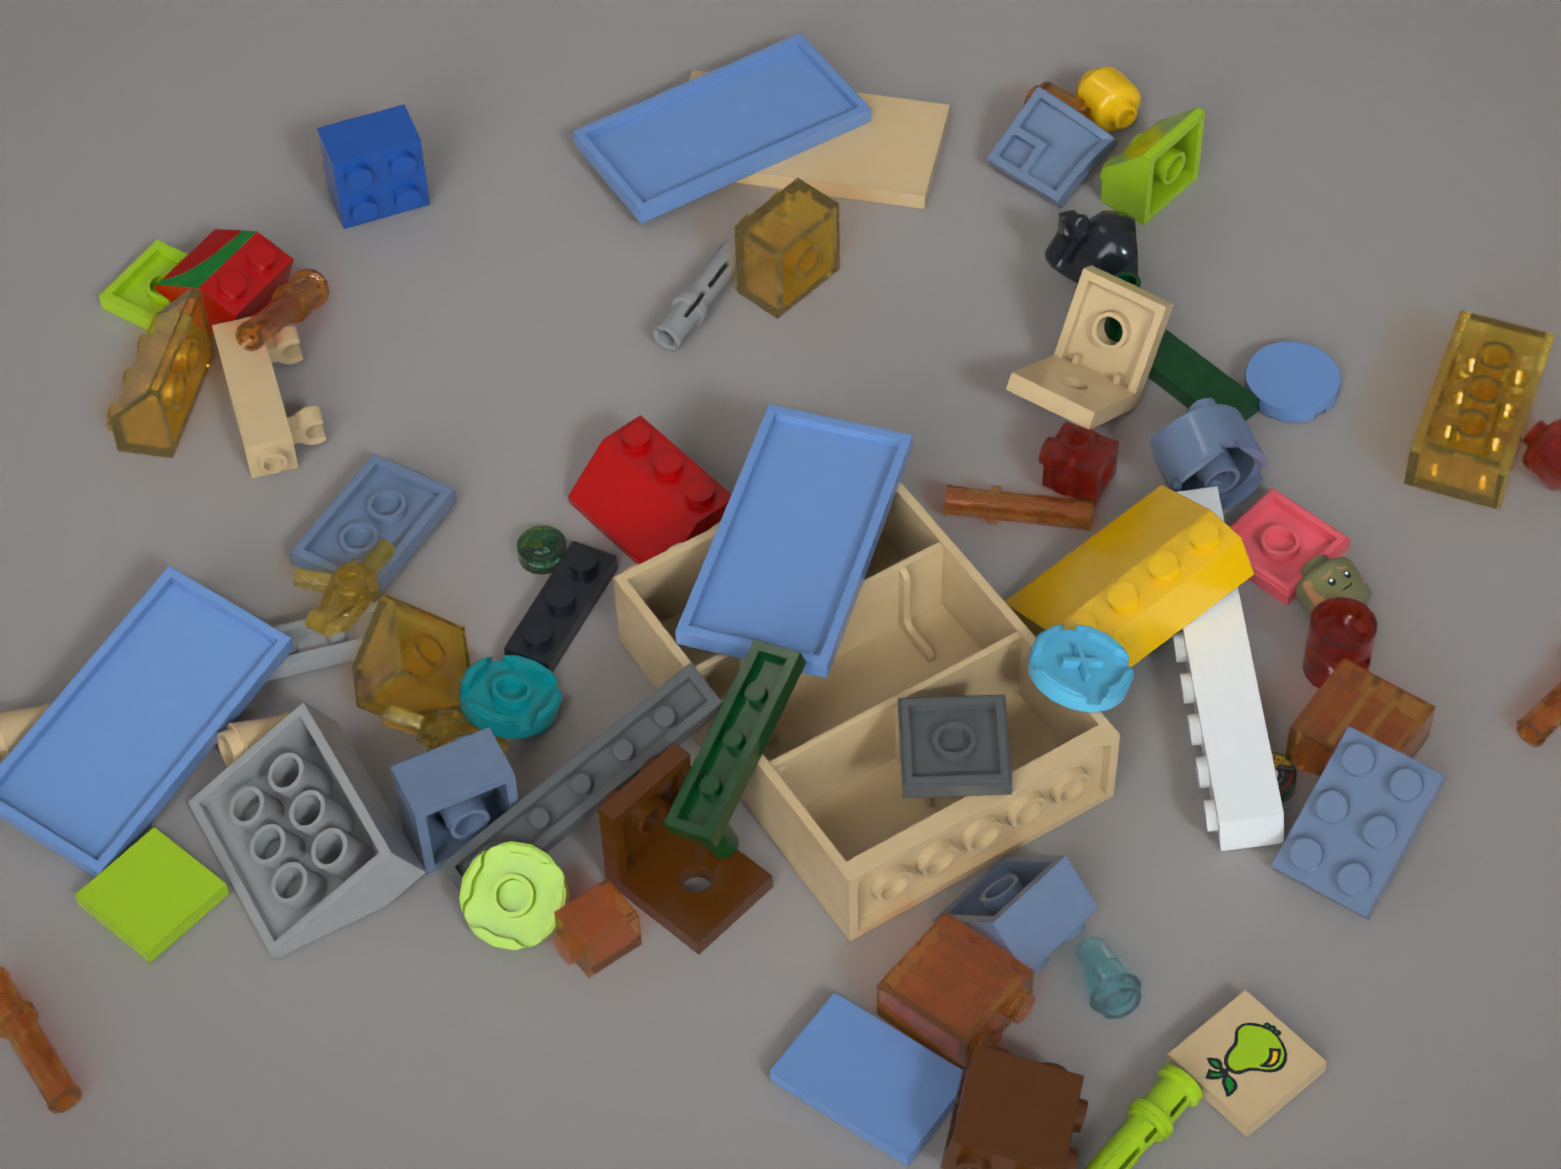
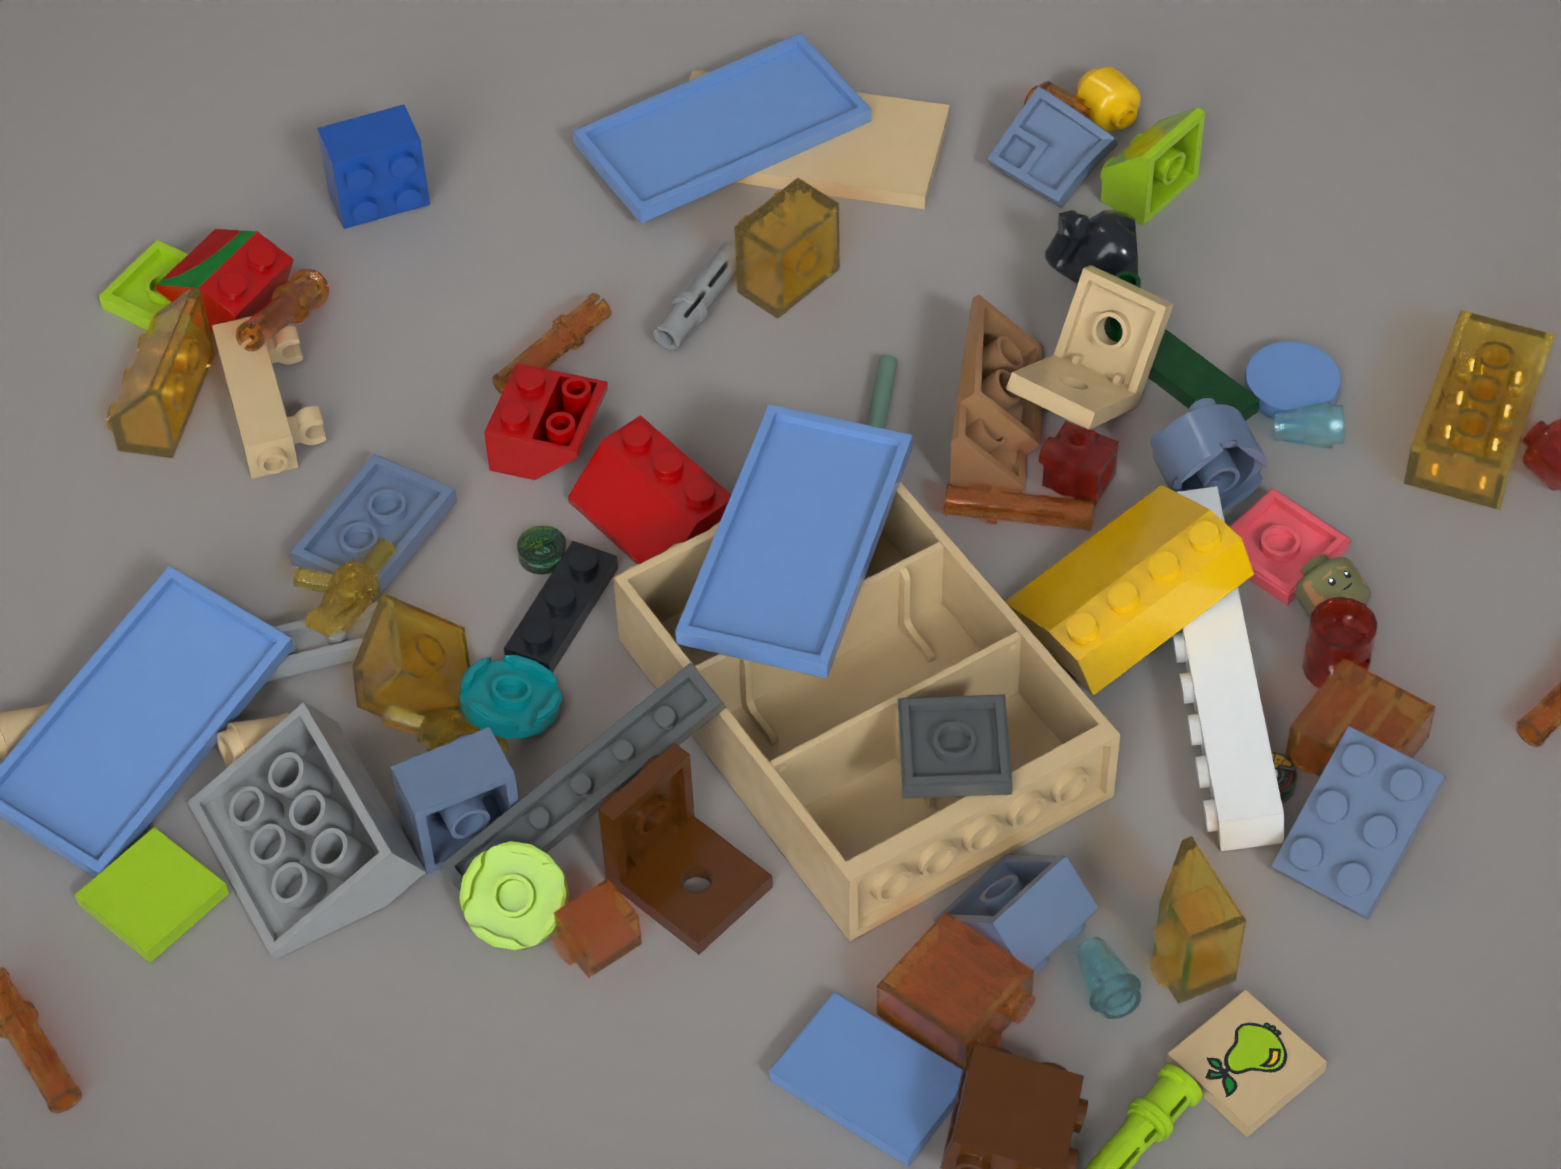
(541, 421): none -> red slope
(566, 334): none -> clear orange pin
(734, 748): dark green piece -> none
(882, 391): none -> sand green bar
(990, 423): none -> medium nougat slope
(1080, 668): medium azure tile -> none
(1196, 928): none -> clear yellow slope
(1311, 425): none -> clear light blue cone

